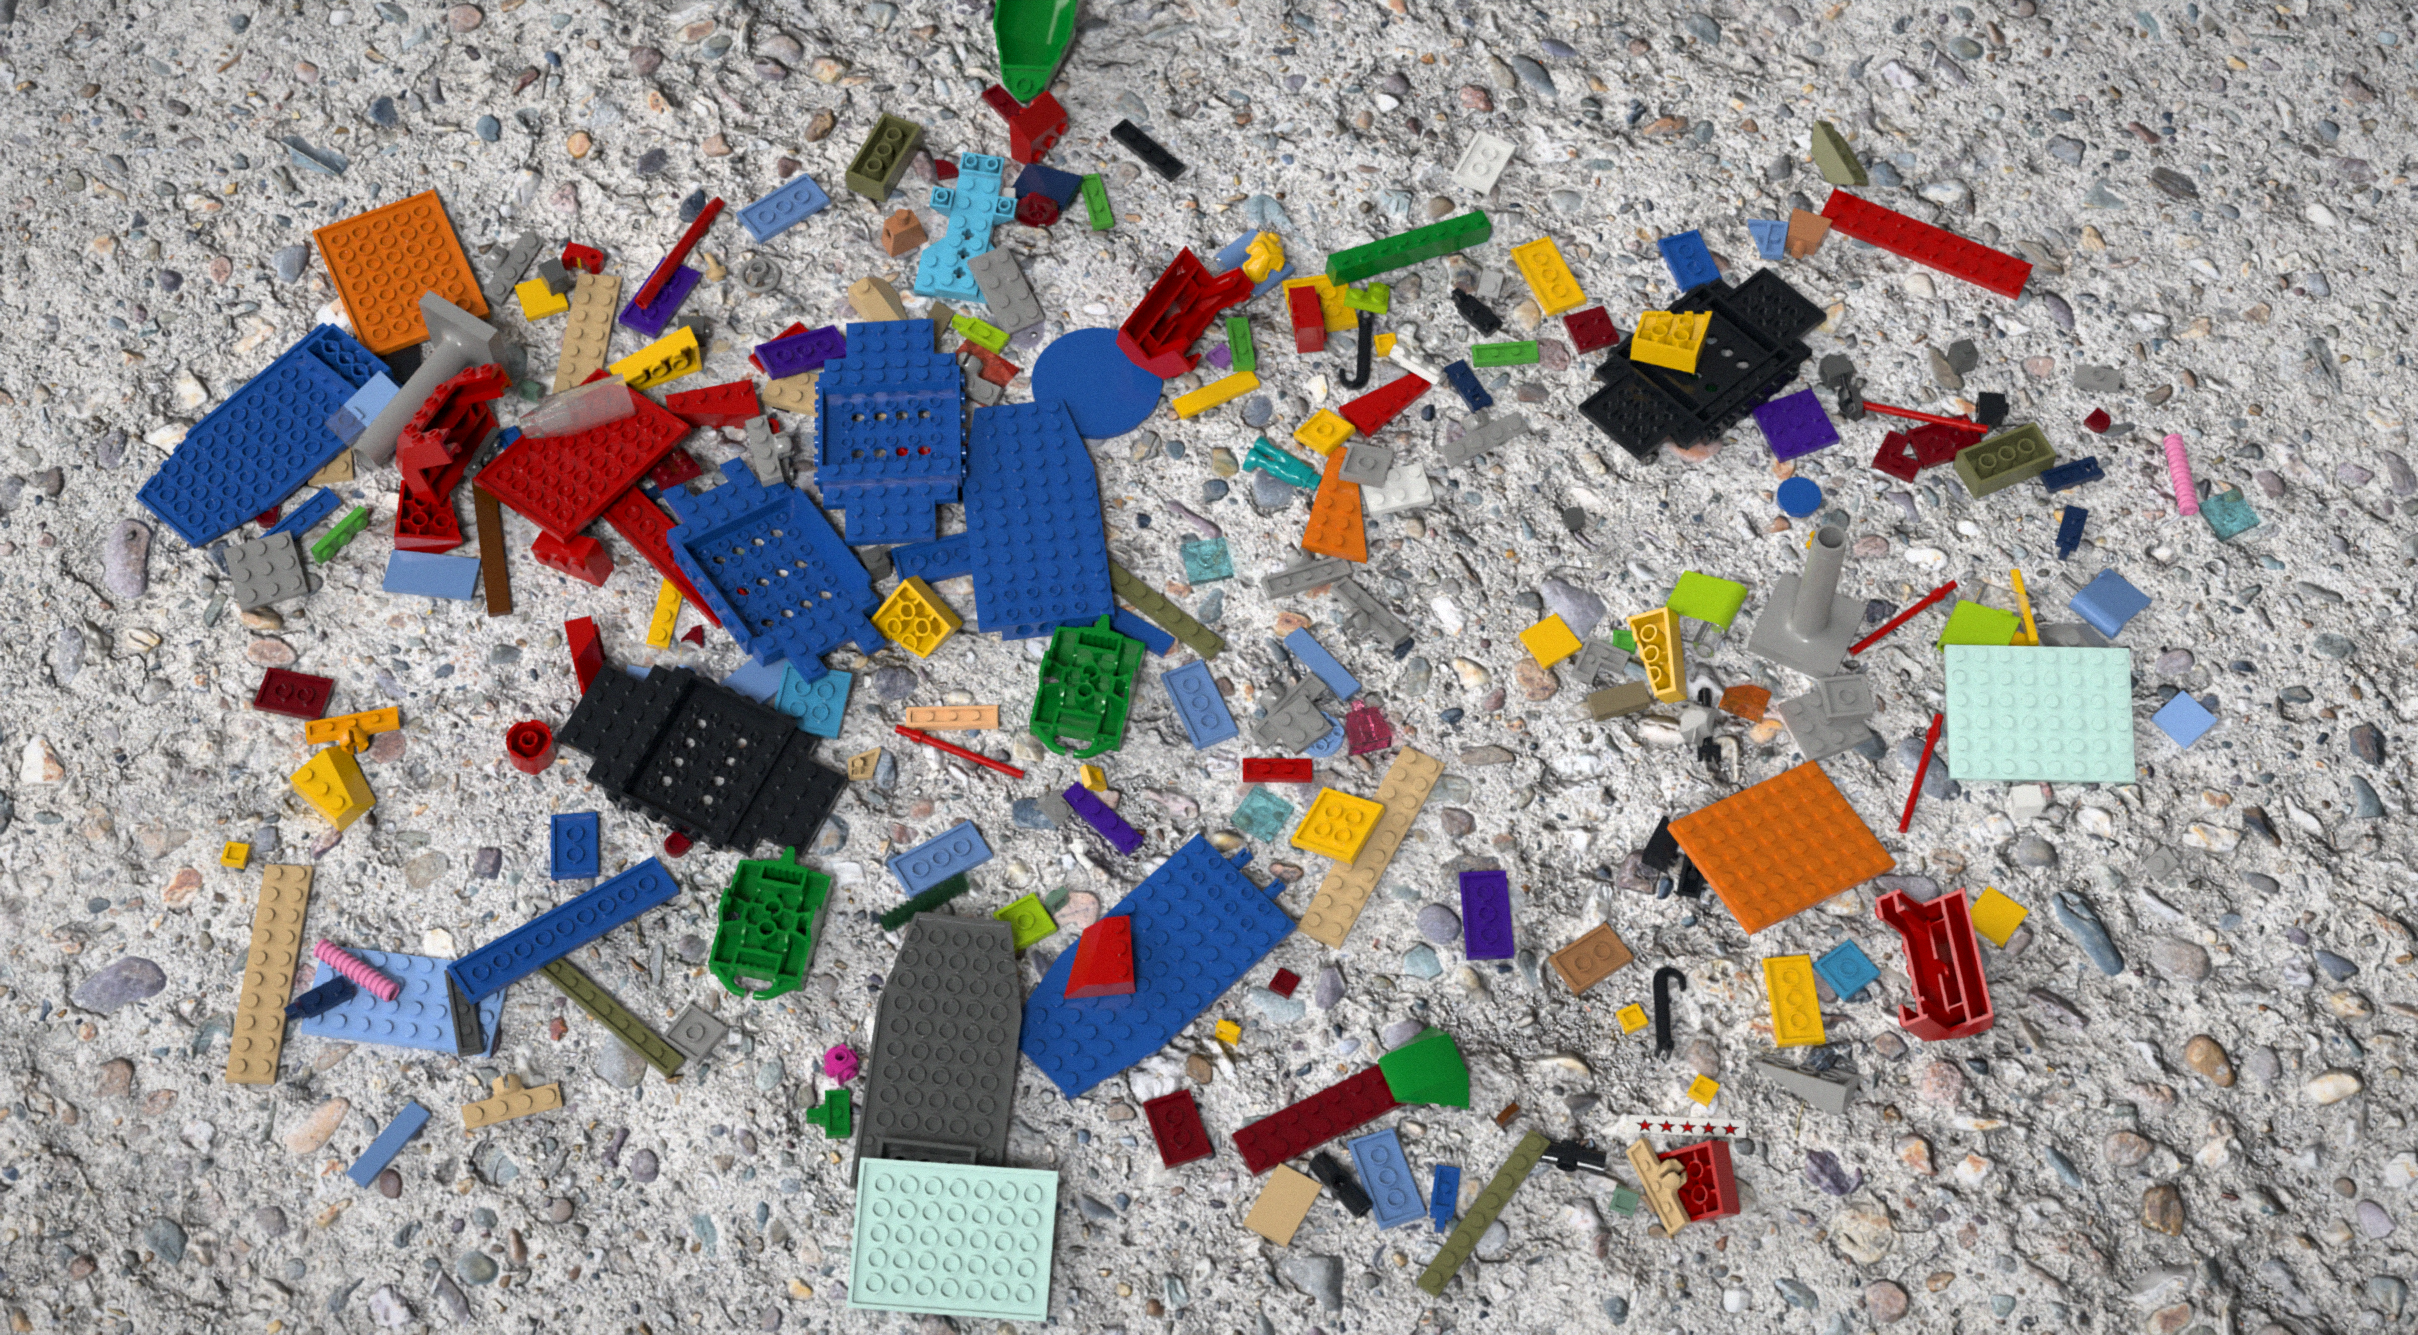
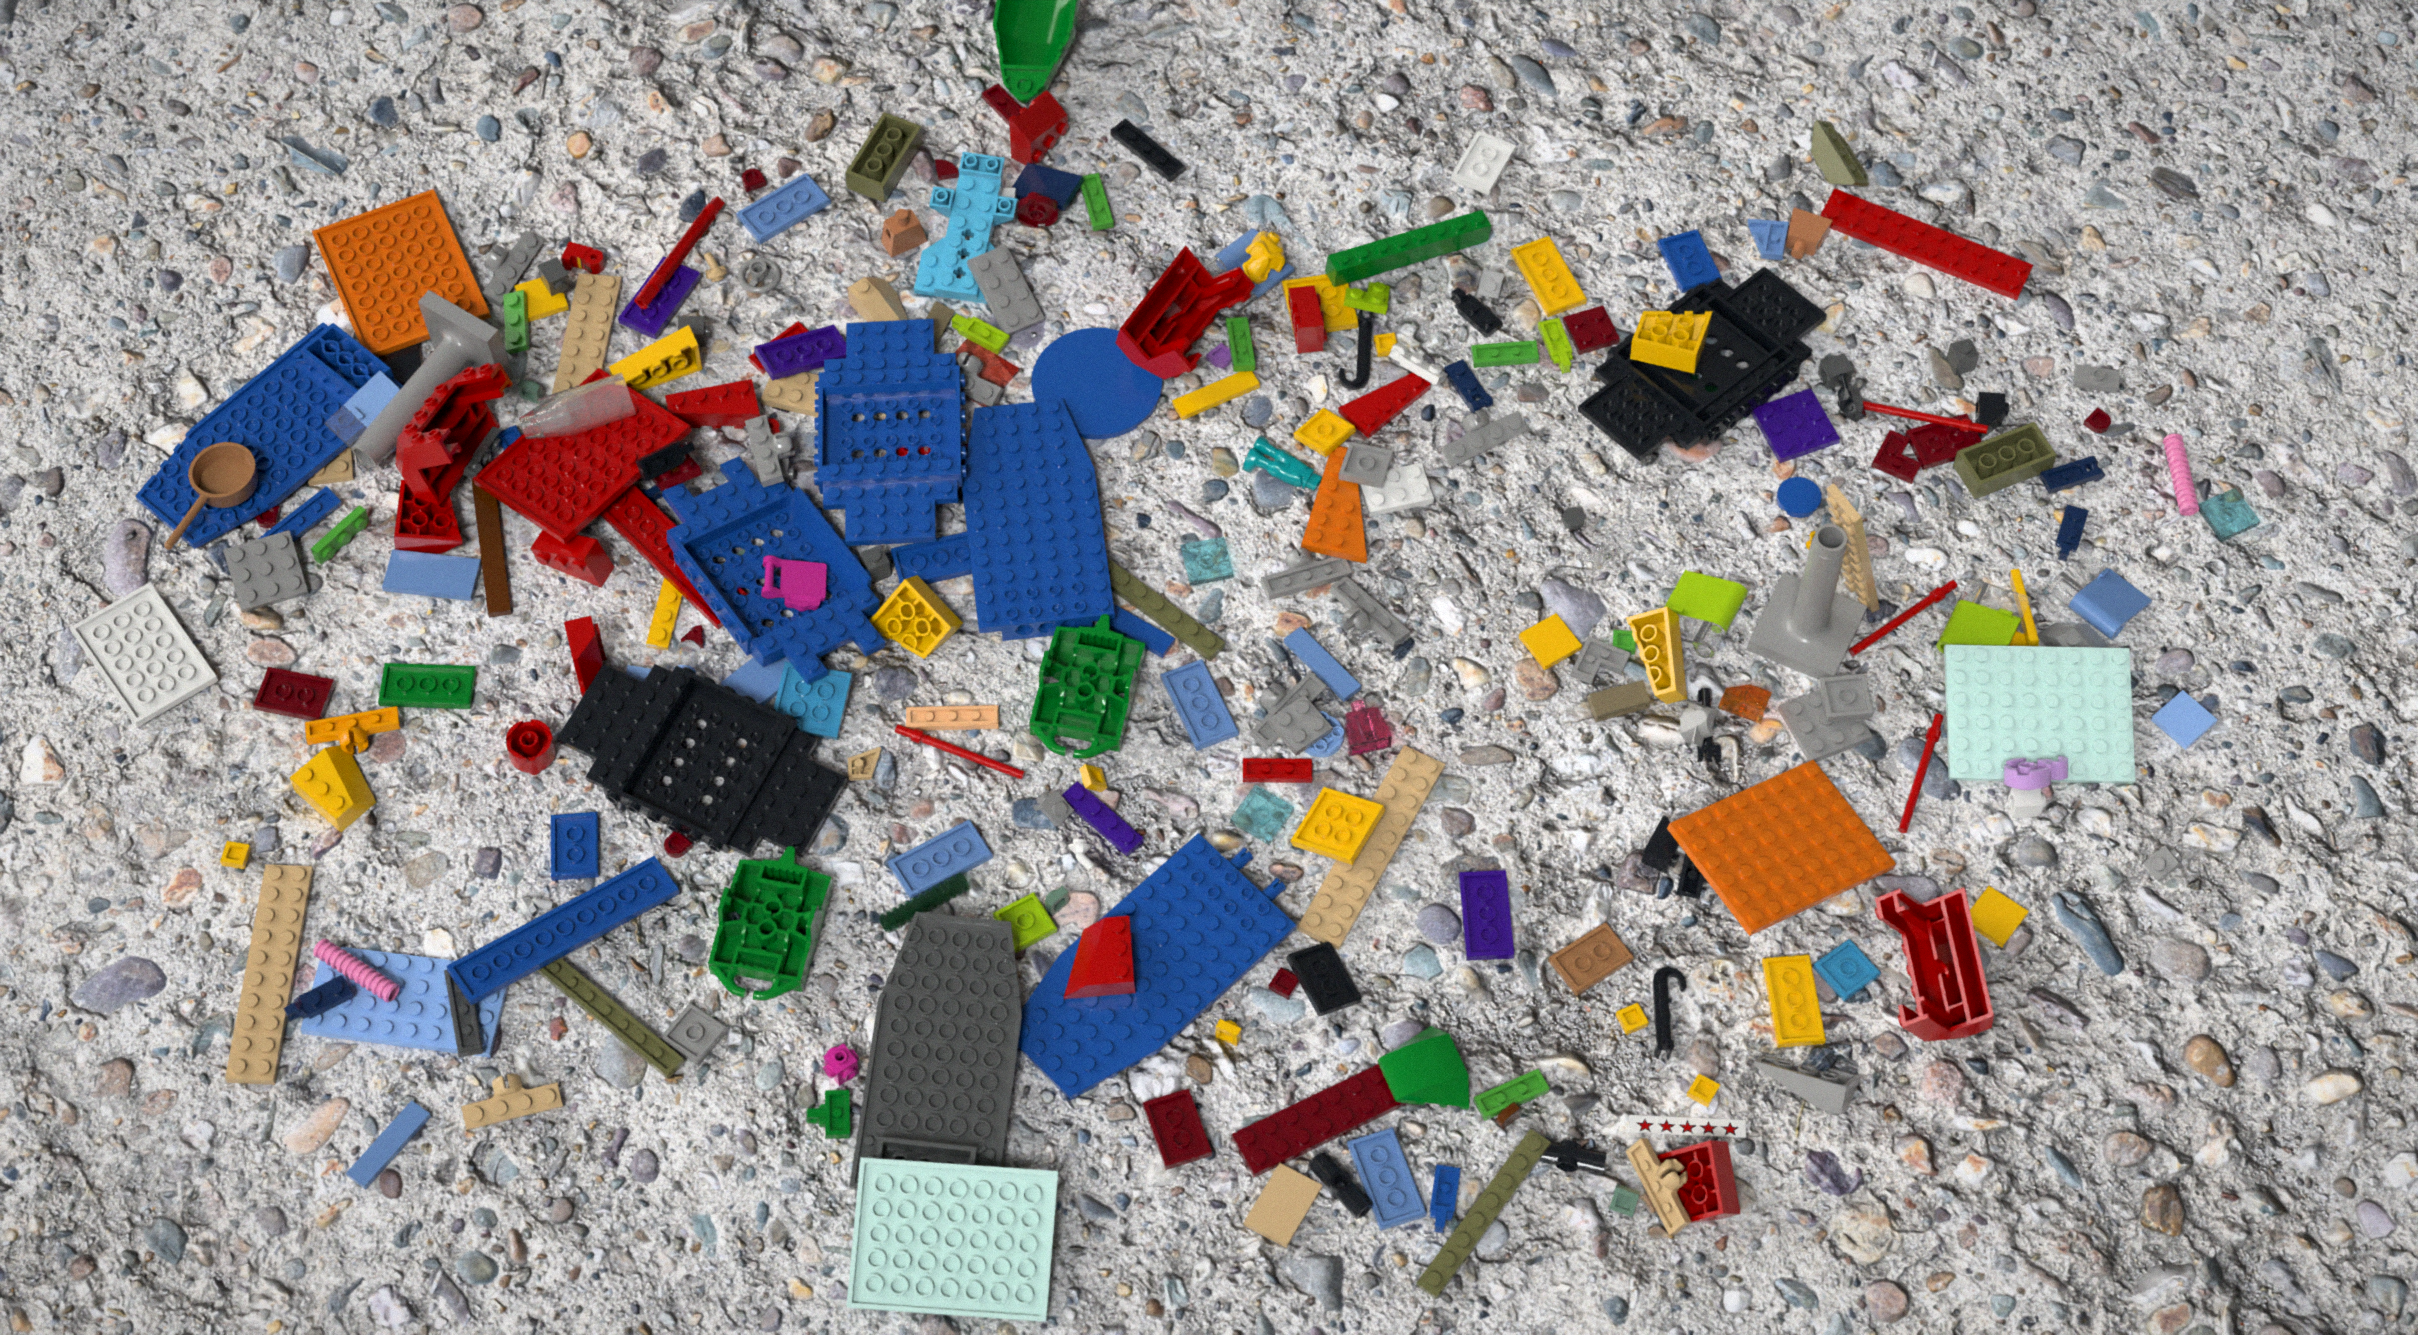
(143, 654): none -> white plate
(222, 478): none -> medium nougat piece
(427, 686): none -> green tile
(516, 322): none -> bright green plate
(663, 459): none -> black hinge
(753, 179): none -> dark red tile
(800, 582): none -> dark pink piece
(1323, 978): none -> black tile
(1517, 1090): none -> bright green plate
(1556, 343): none -> lime hinge
(1856, 559): none -> tan plate
(2034, 775): none -> lavender piece

